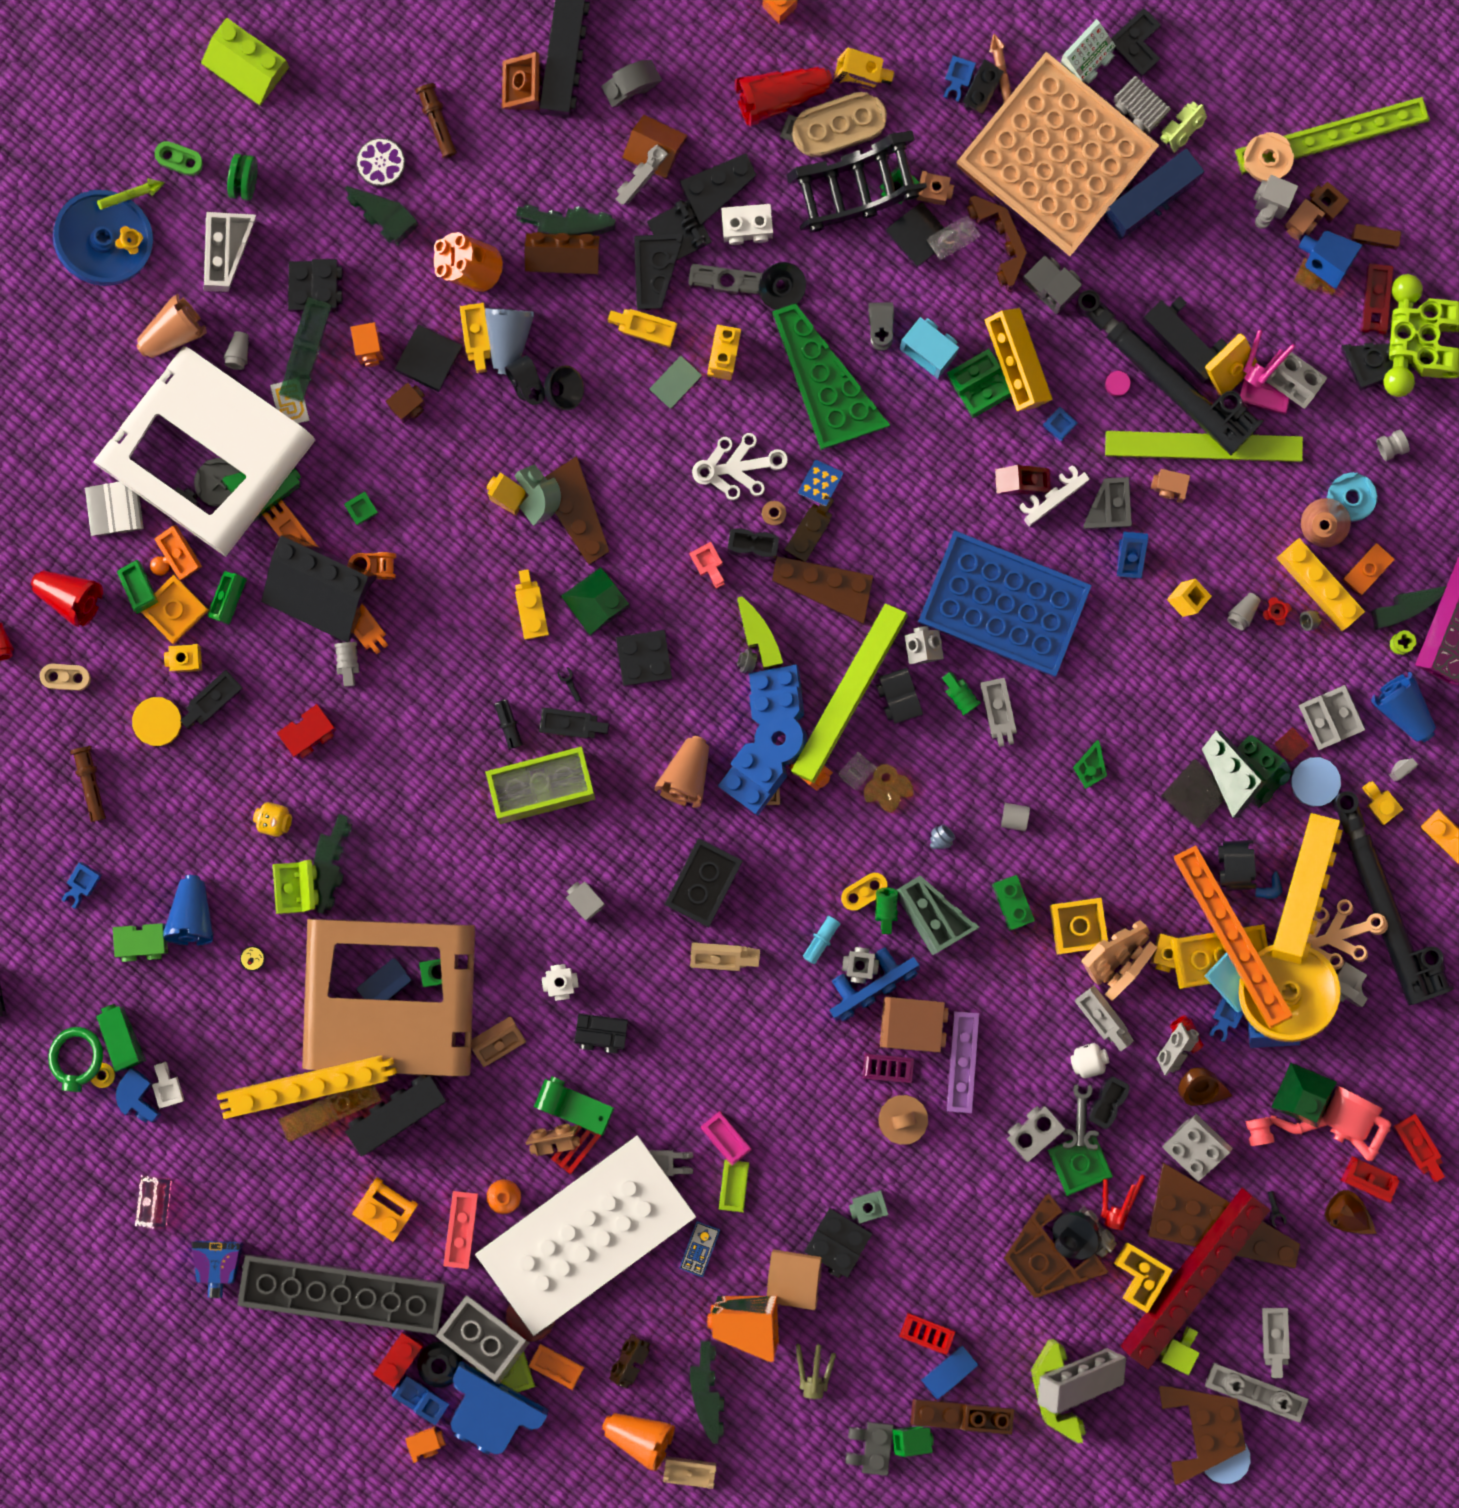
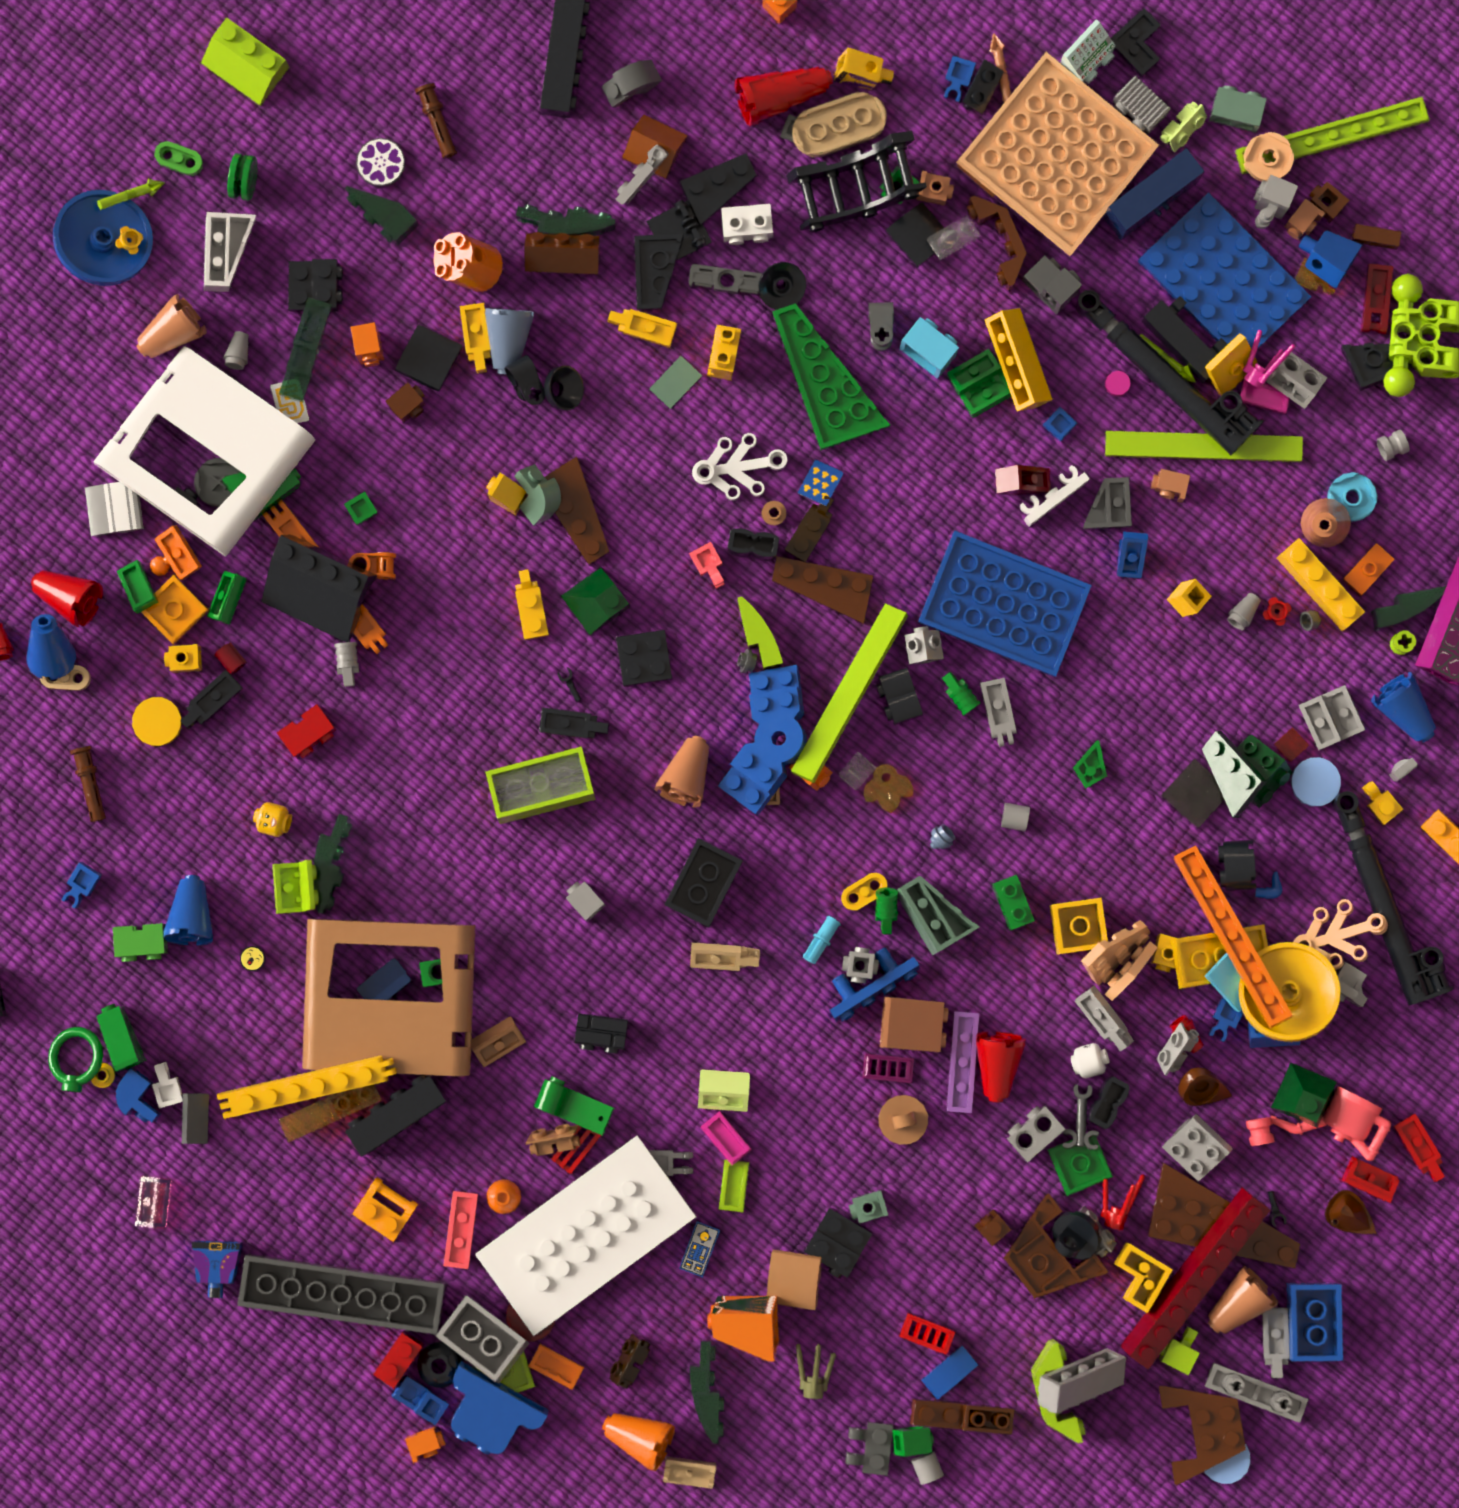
(49, 649): none -> blue cone
(195, 1118): none -> dark grey tile
(230, 658): none -> dark red piece
(508, 724): black axle -> none
(521, 82): dark orange slope -> none
(570, 982): white brick -> none
(723, 1090): none -> yellowish green panel
(927, 1468): none -> light grey brick
(992, 1227): none -> reddish brown brick
(999, 1062): none -> red cone
(1183, 370): none -> lime piece
(1223, 275): none -> blue plate
(1237, 108): none -> sand green hinge
(1241, 1302): none -> nougat cone
(1305, 889): yellow brick -> none
(1315, 1321): none -> blue brick

